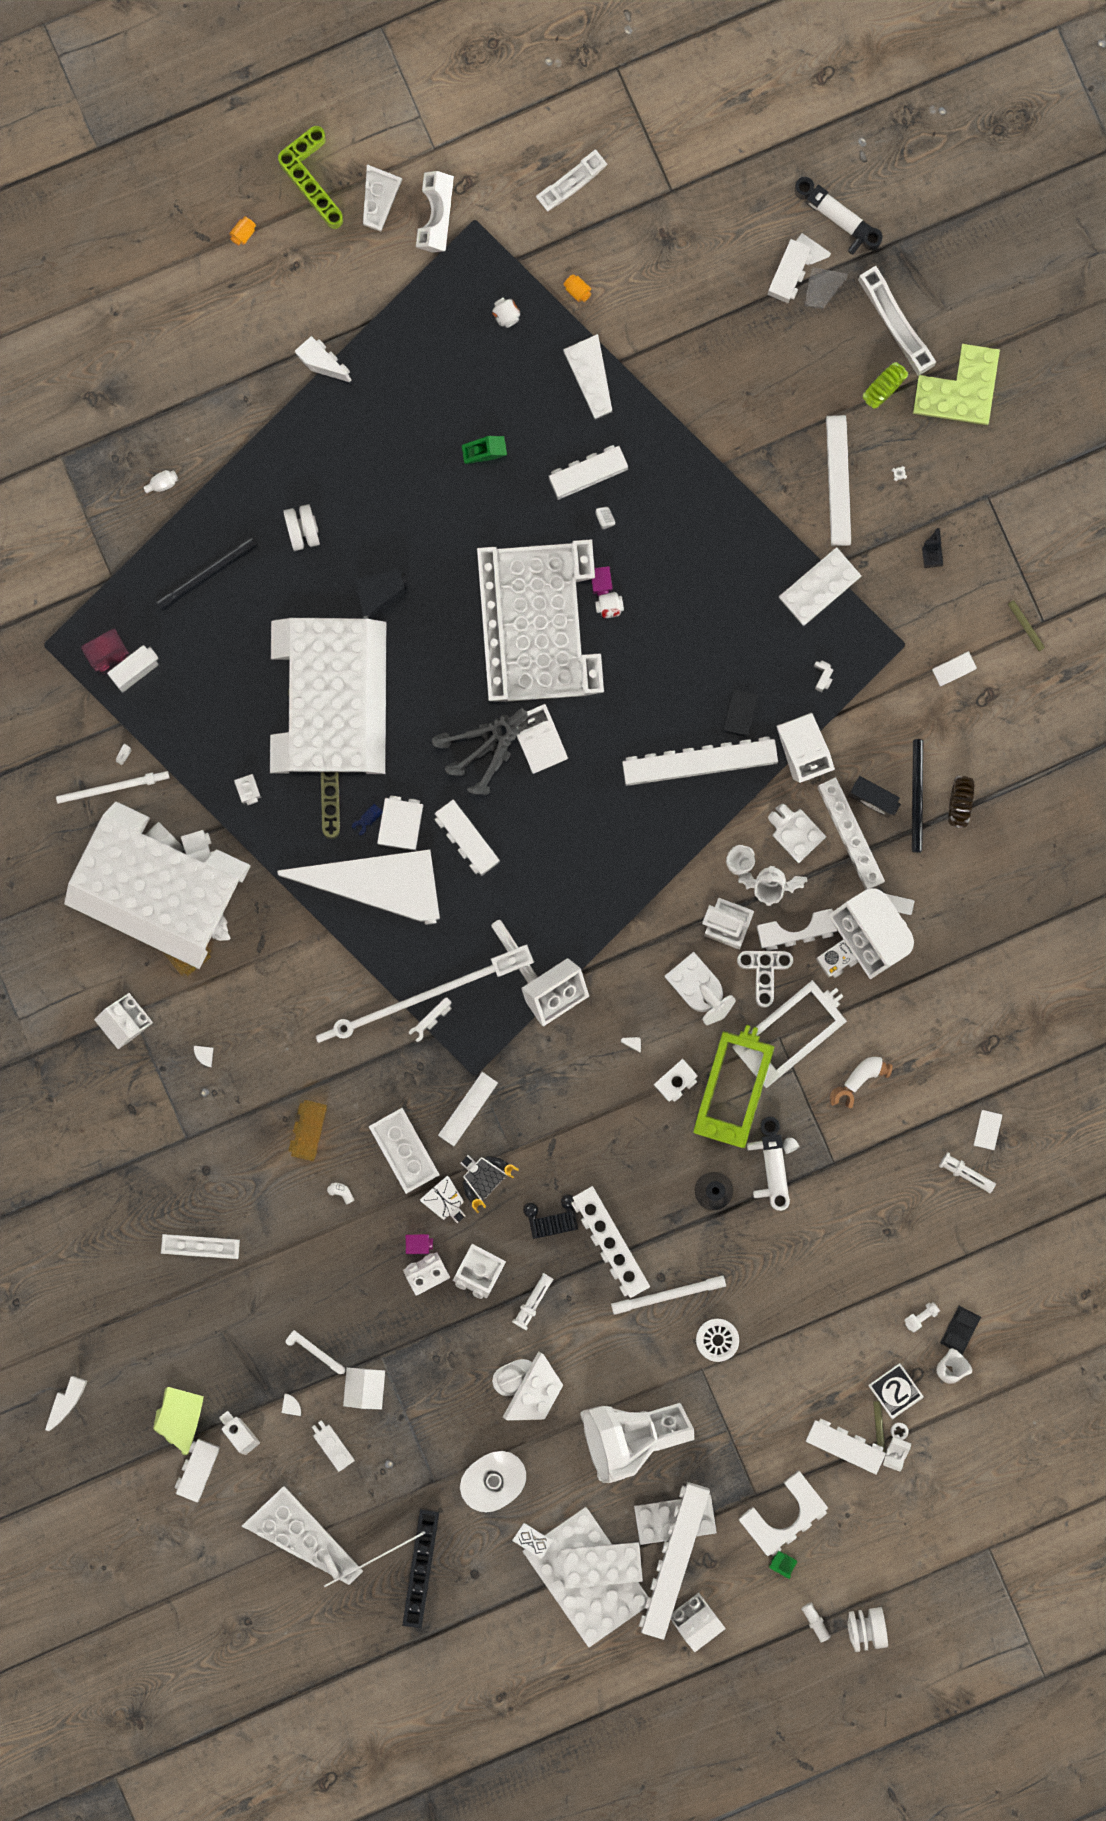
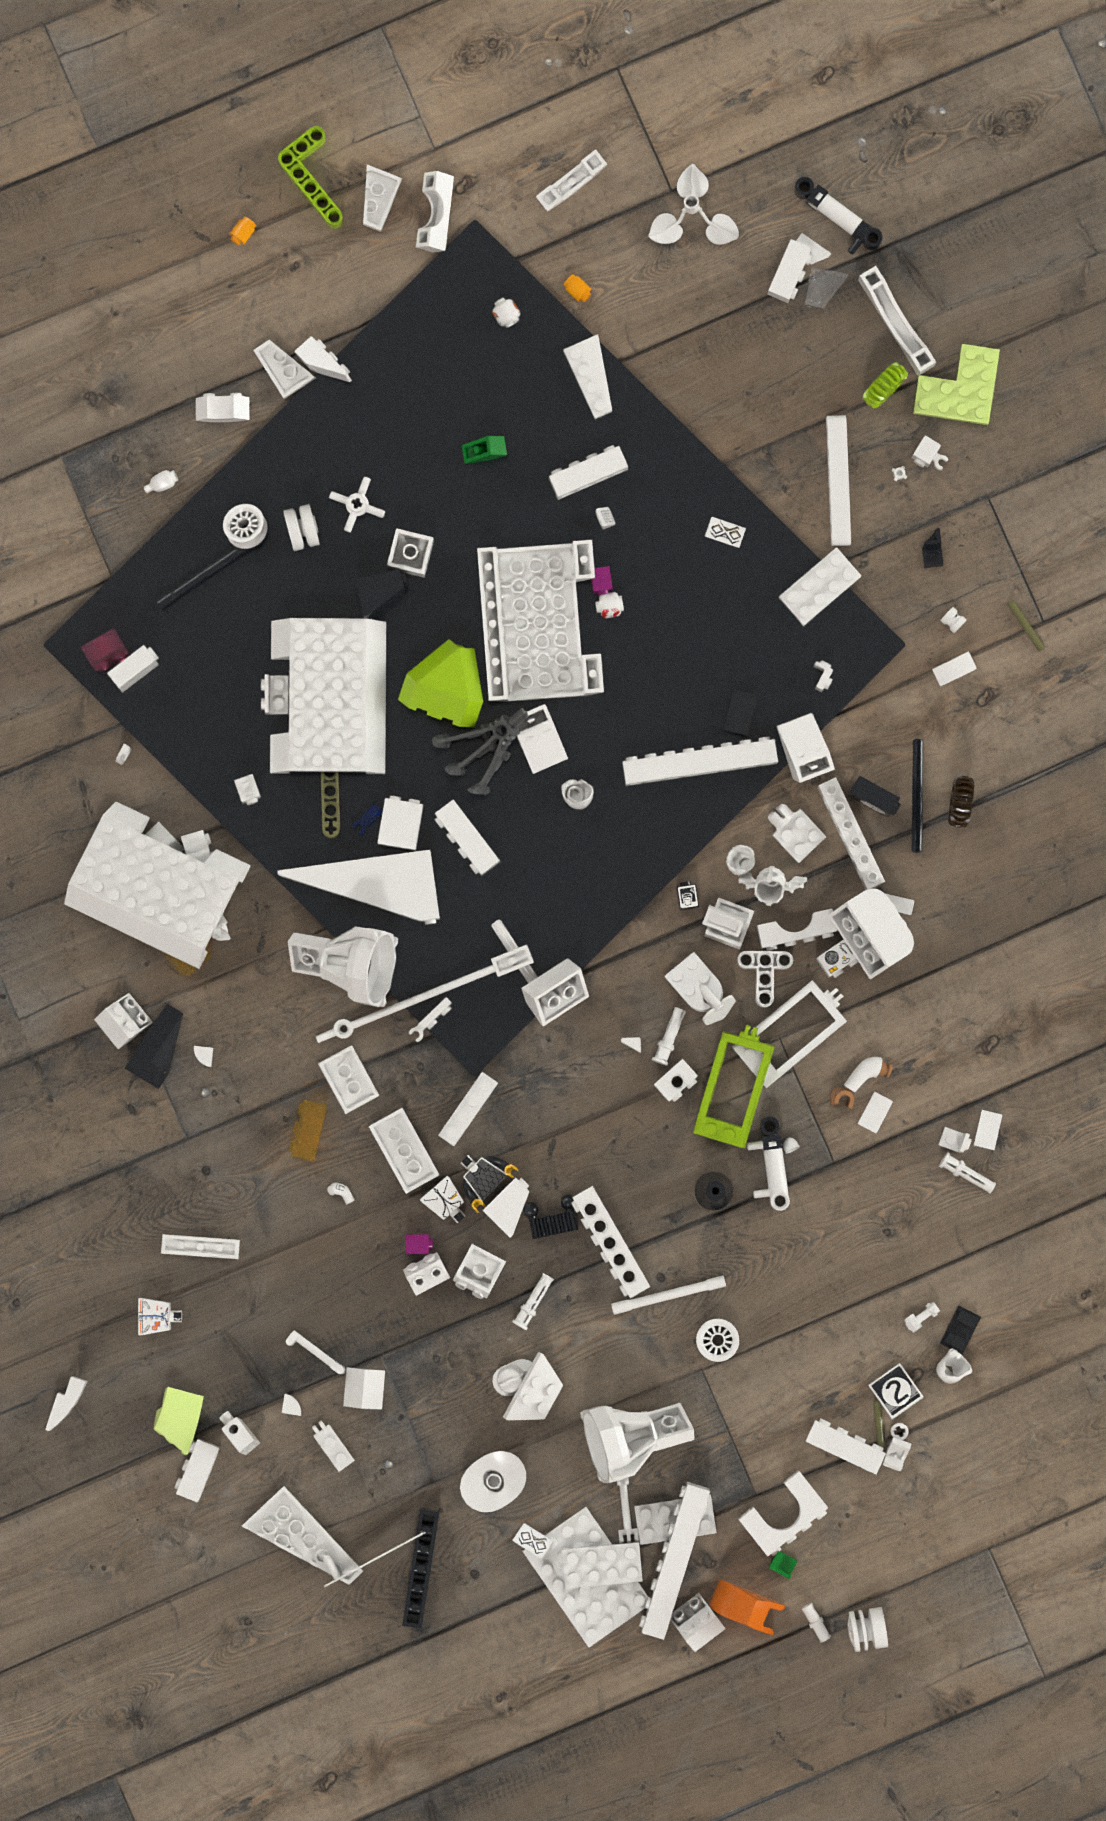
(148, 779): white bar -> none
(155, 1052): none -> black wedge
(155, 1316): none -> white torso
(222, 408): none -> white brick
(241, 516): none -> white wheel
(276, 694): none -> white bracket
(282, 369): none -> white wing
(347, 961): none -> white plate
(348, 1079): none -> white tile
(360, 496): none -> white bar
(410, 553): none -> white brick
(445, 685): none -> lime panel
(508, 1205): none -> white slope
(577, 793): none -> white hair
(628, 1530): none -> white hinge
(666, 1045): none -> white pin
(687, 896): none -> black brick
(691, 186): none -> white plant
(725, 532): none -> white sticker
(743, 1605): none -> orange piece
(875, 1112): none -> white sticker
(927, 452): none -> white brick
(953, 620): none -> white wheel
(955, 1140): none -> white bracket

